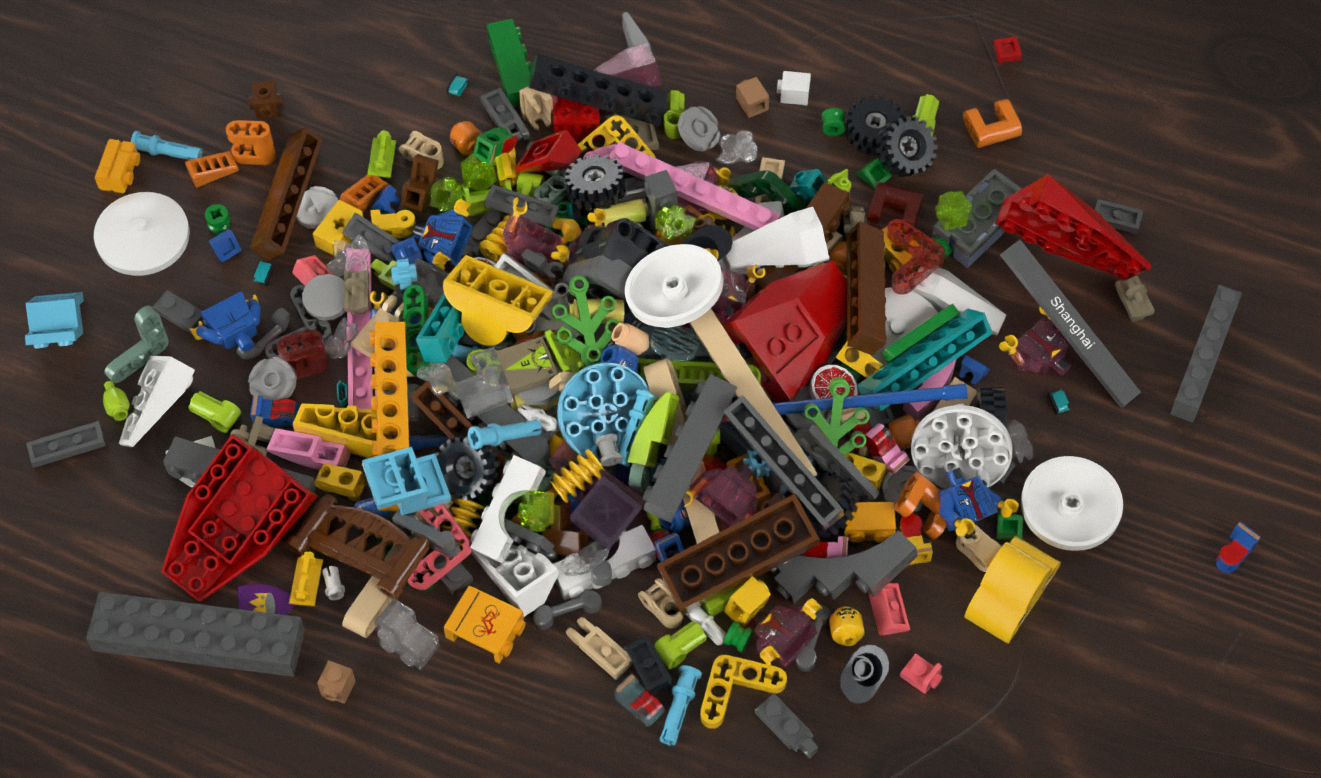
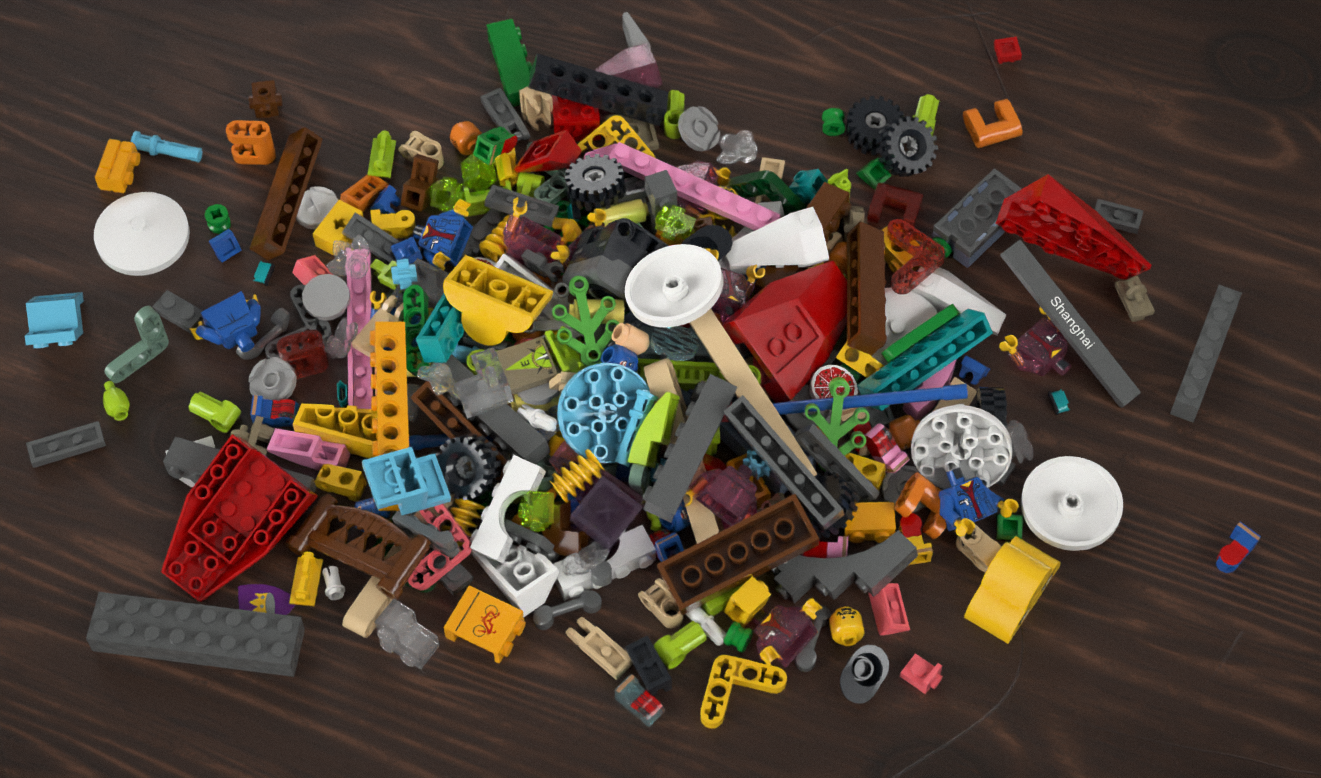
(162, 384): white wedge -> none
(202, 163): orange slope -> none
(336, 682): medium nougat brick -> none
(356, 292): dark tan hips -> none
(457, 85): teal piece -> none
(495, 434): medium azure pin -> none
(608, 450): light grey bush -> none
(683, 693): medium azure pin -> none
(752, 97): medium nougat brick -> none
(786, 726): dark grey hinge -> none
(794, 87): white brick -> none
(953, 210): clear neon green brick -> none

